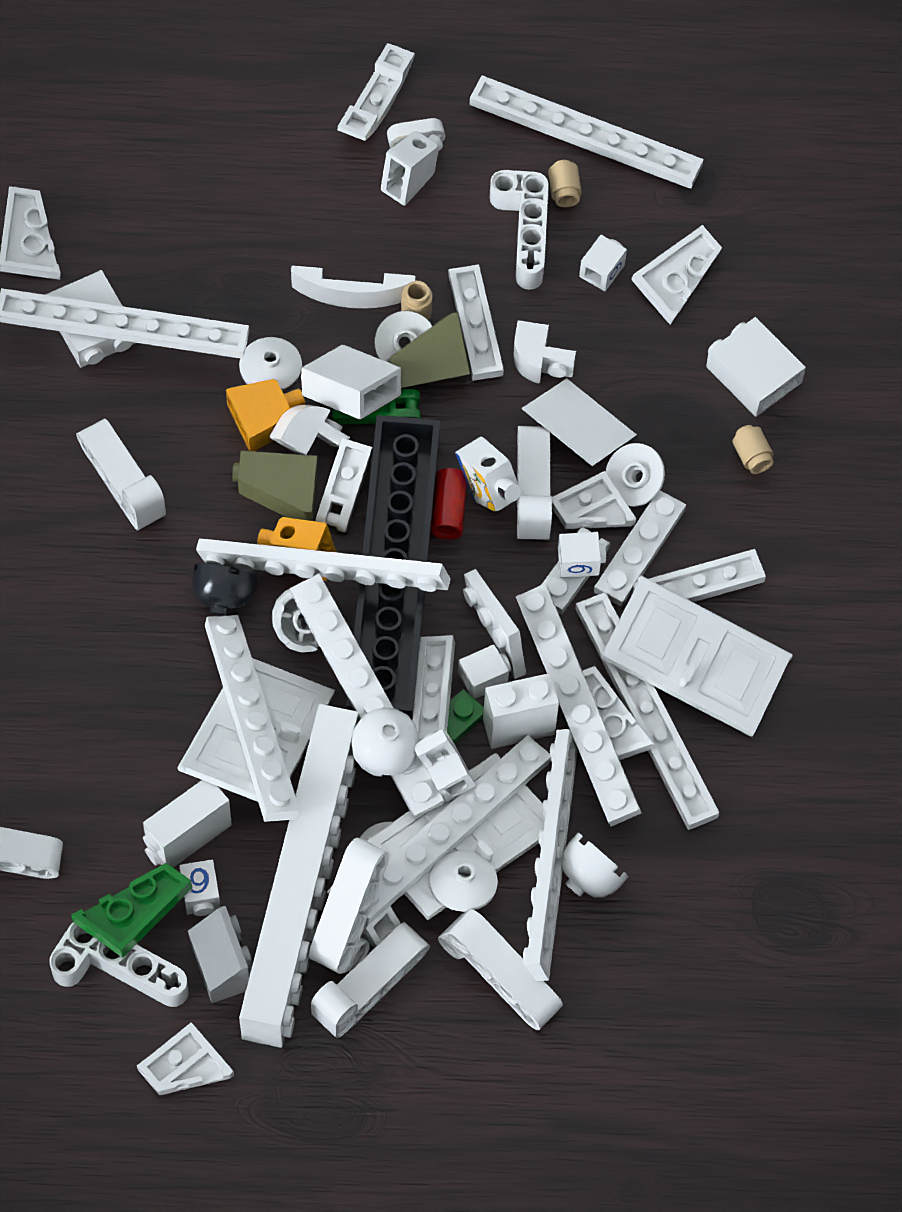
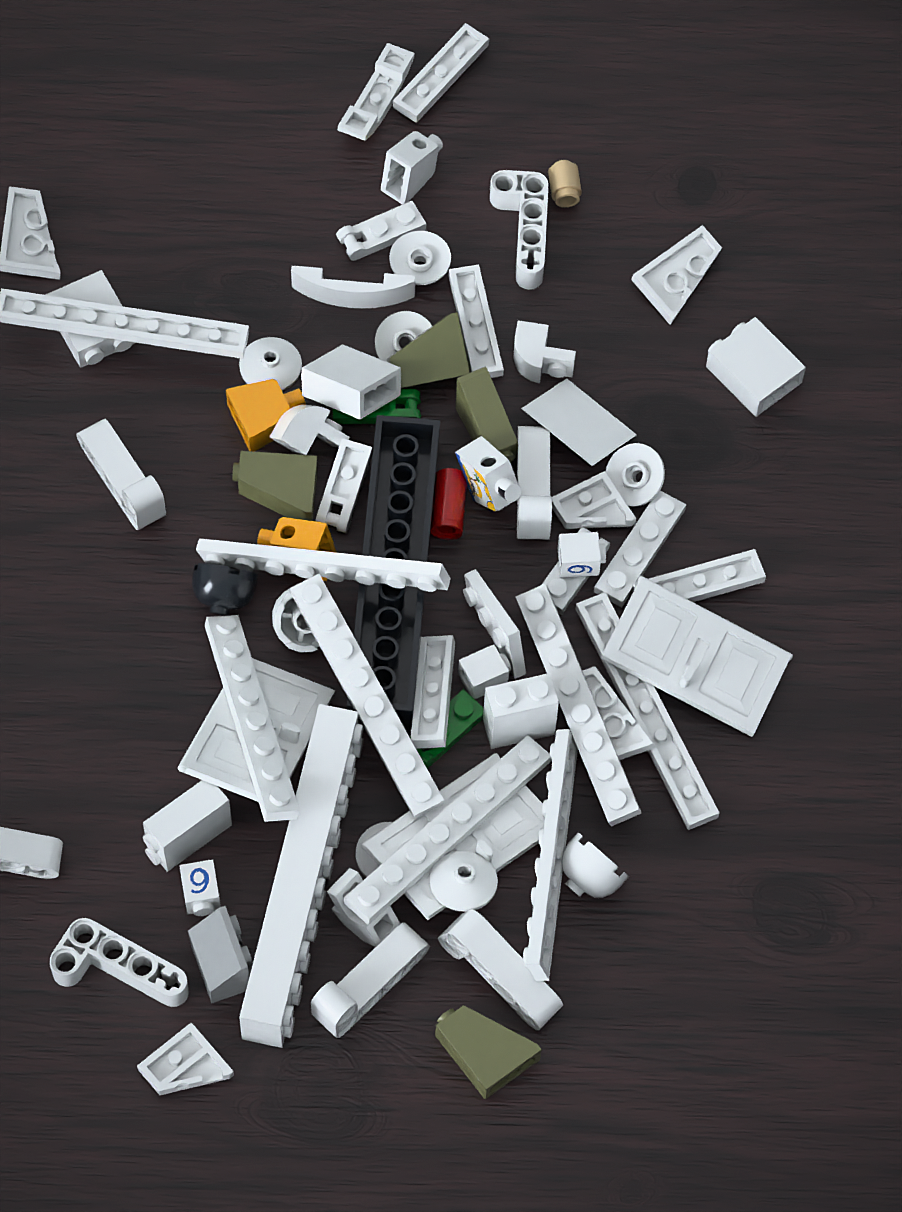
(130, 914): green wing -> none
(339, 932): white beam -> none
(380, 230): none -> white plate
(385, 742): white cylinder -> none
(417, 298): tan brick -> none
(421, 247): none -> white dish
(425, 127): white beam -> none
(440, 73): none -> white plate
(444, 764): white brick -> none
(484, 413): none -> olive slope
(485, 1049): none -> olive slope
(586, 132): white plate -> none
(603, 262): white brick -> none
(753, 449): tan brick -> none

